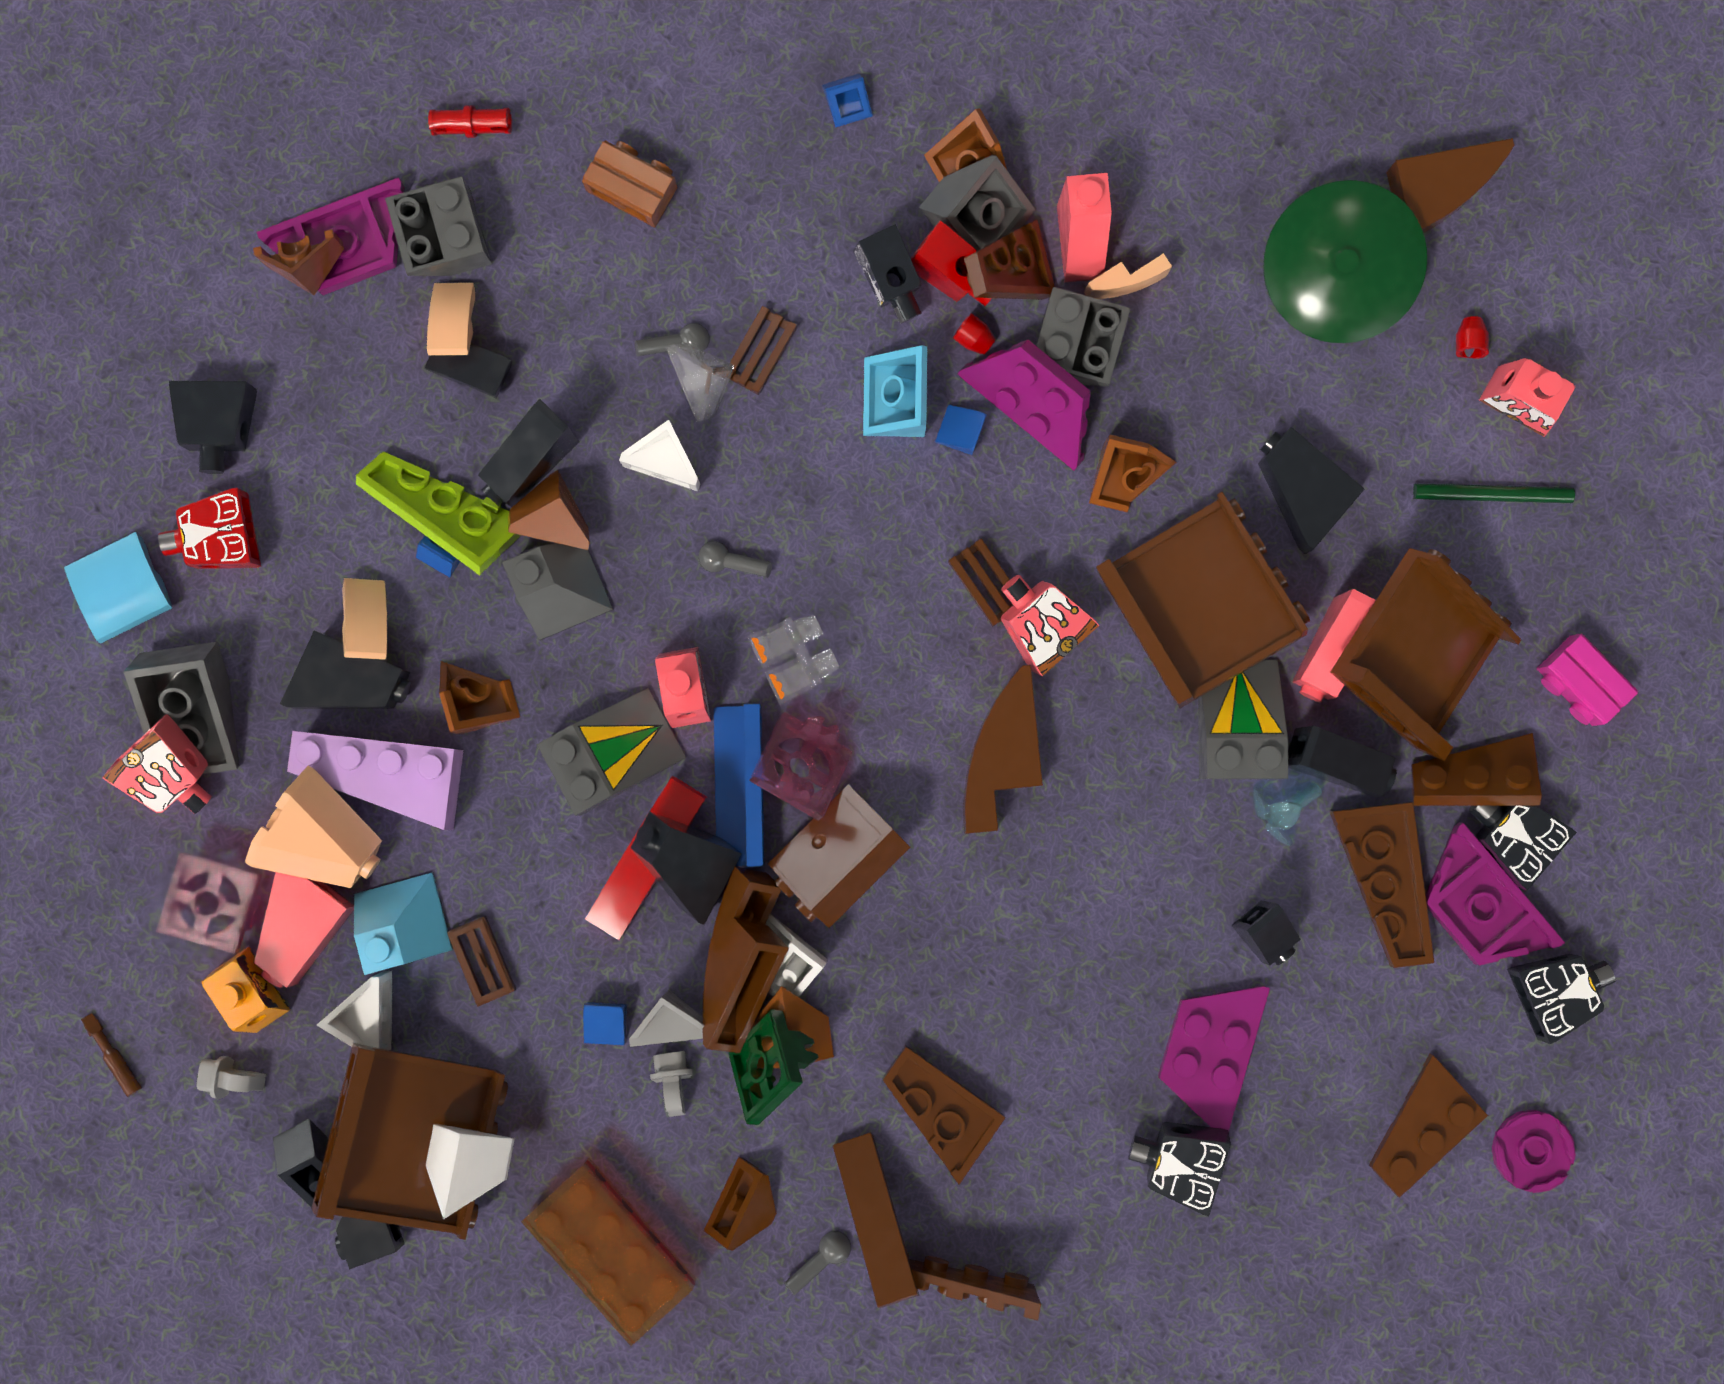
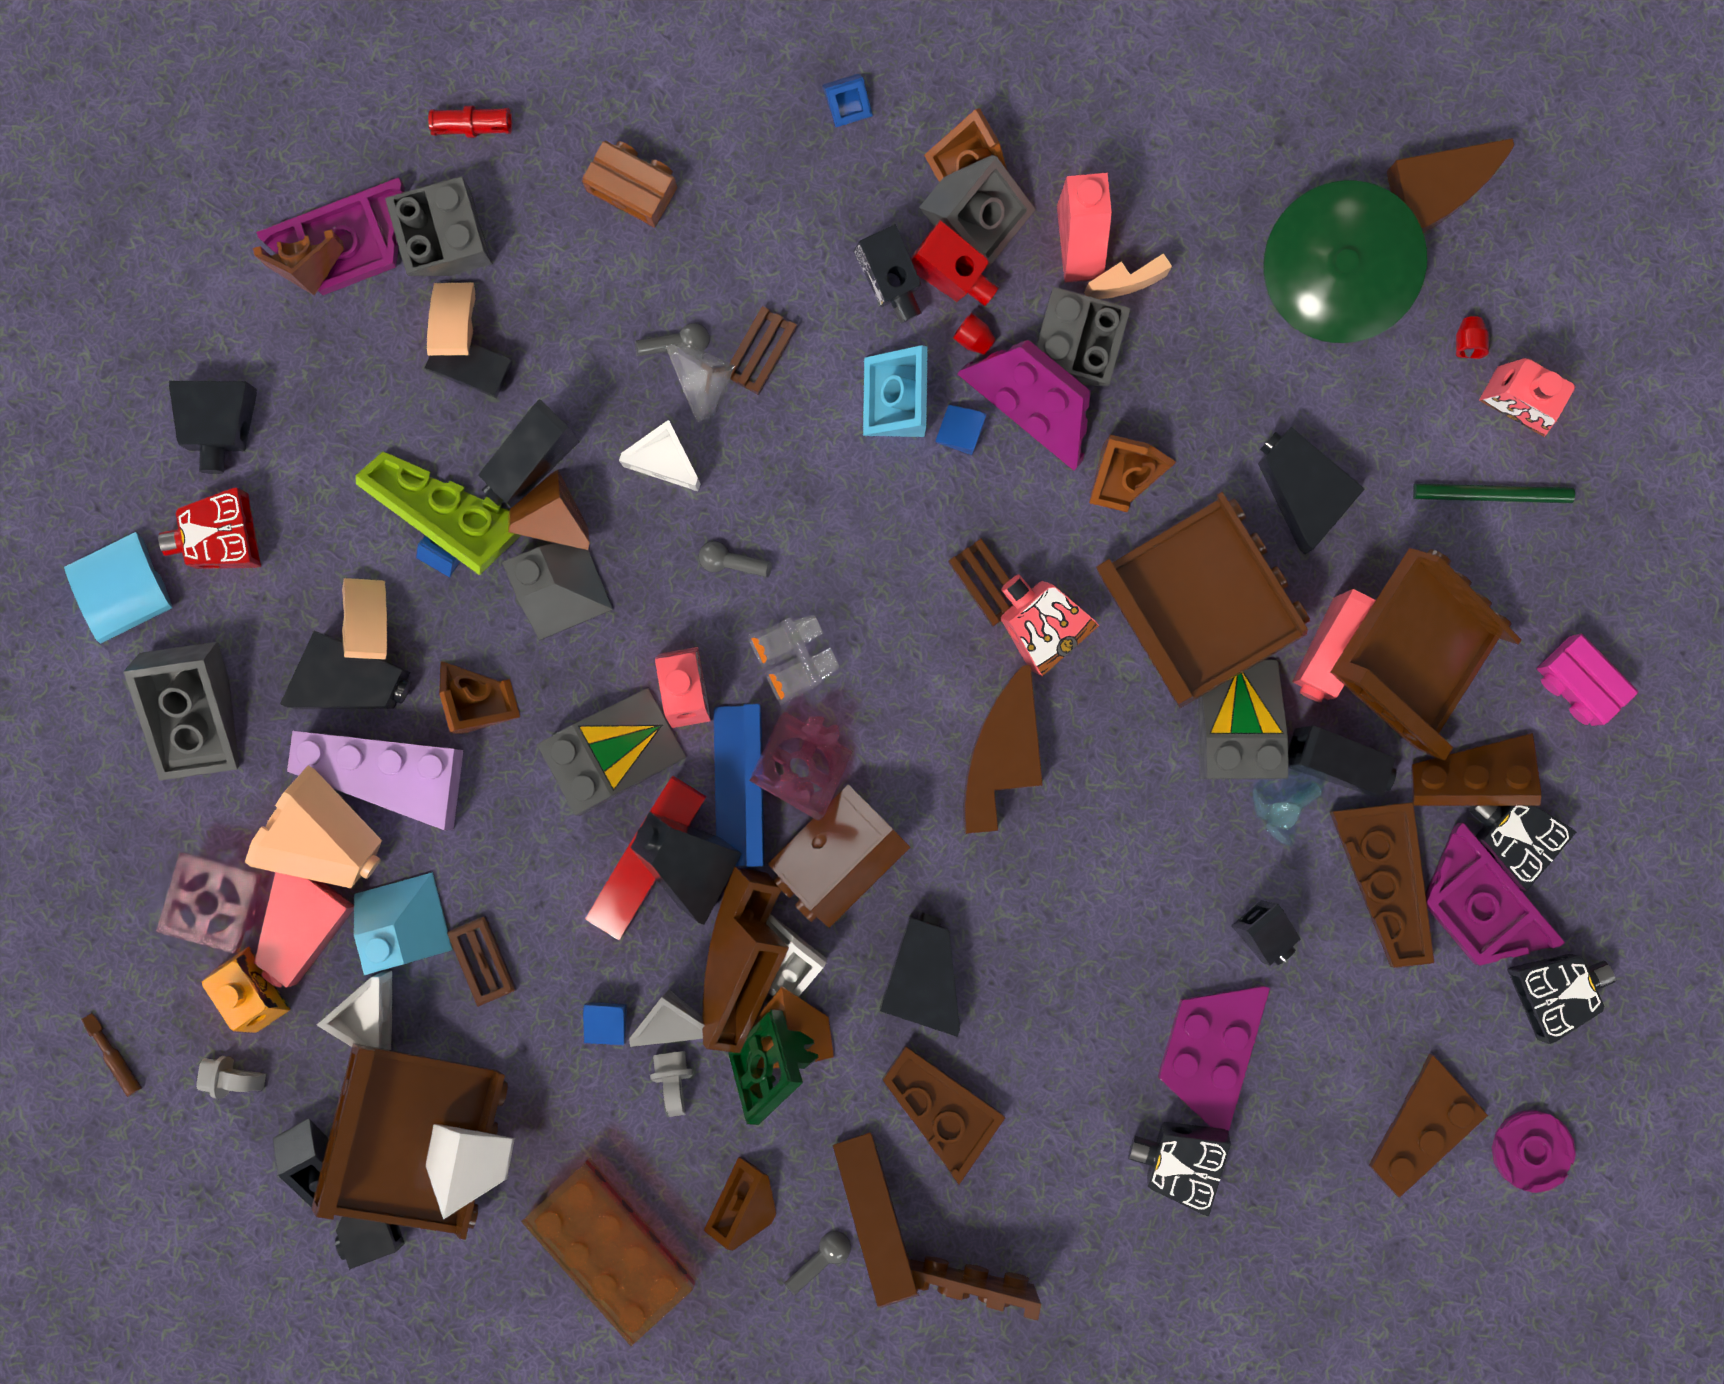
(161, 769): torso -> none
(923, 977): none -> black slope
(1012, 267): reddish brown wing -> none

